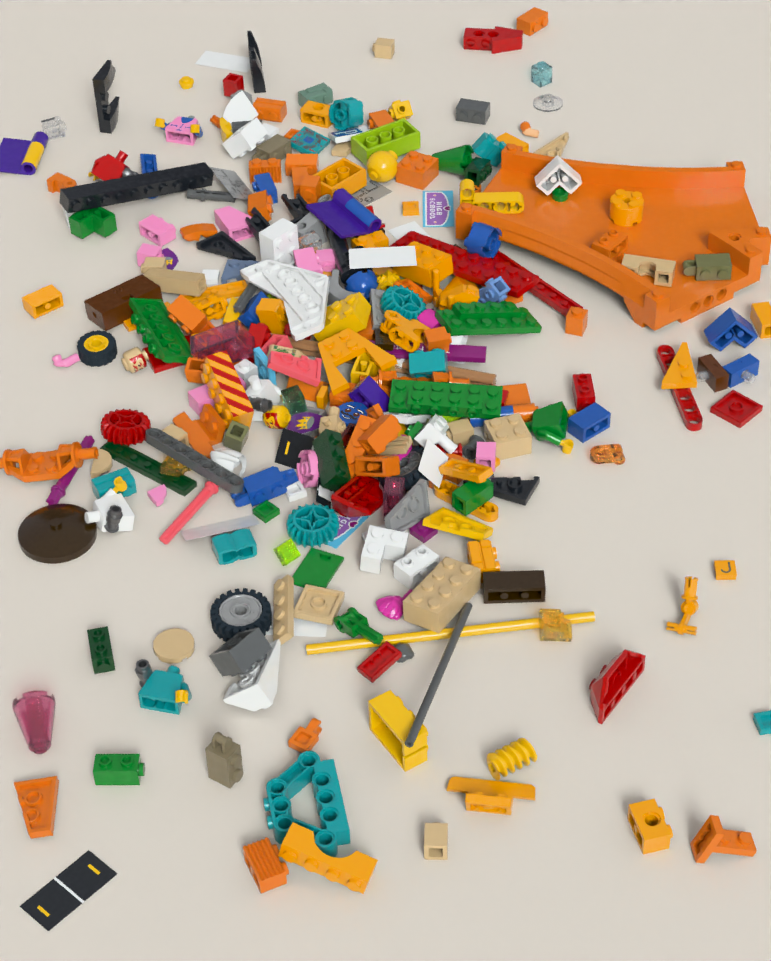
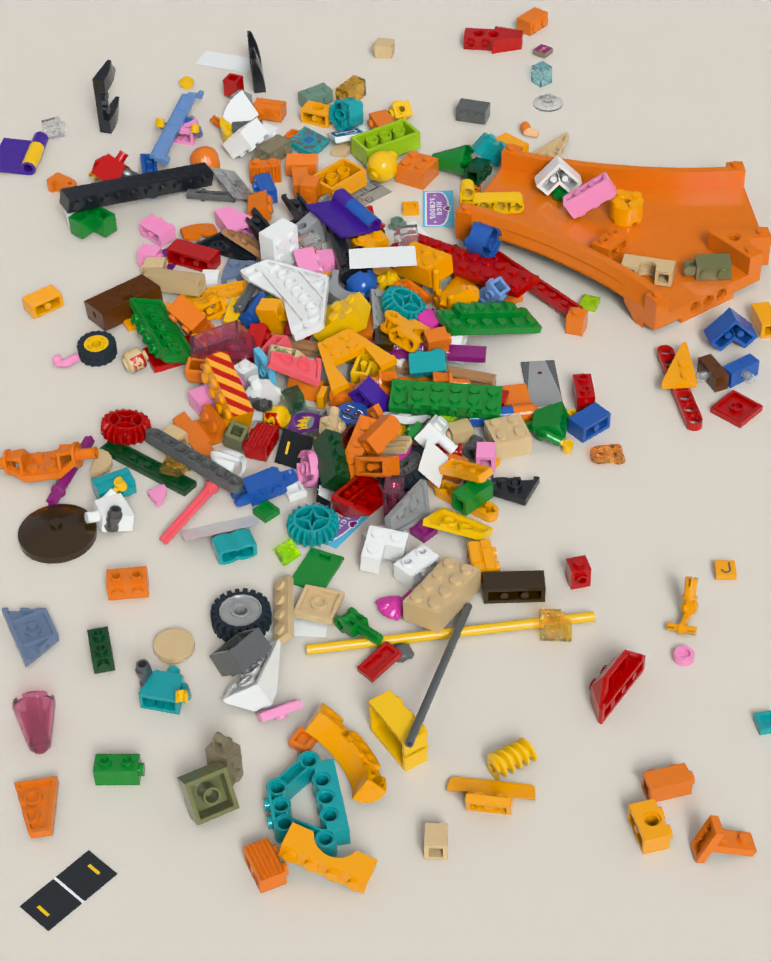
(31, 632): none -> sand blue wing
(127, 583): none -> orange brick
(173, 127): none -> medium blue piece
(193, 255): none -> red brick
(207, 155): none -> orange piece
(208, 792): none -> olive brick
(244, 241): none -> medium nougat wing
(261, 441): none -> red brick
(280, 711): none -> bright pink plate
(350, 752): none -> light orange brick
(353, 87): none -> clear yellow brick
(396, 221): none -> sand green plate
(406, 234): none -> clear brick
(542, 51): none -> tile
(542, 382): none -> light grey sticker
(578, 572): none -> red brick
(589, 195): none -> bright pink brick
(590, 302): none -> lime tile
(667, 782): none -> orange brick
(683, 655): none -> bright pink tile

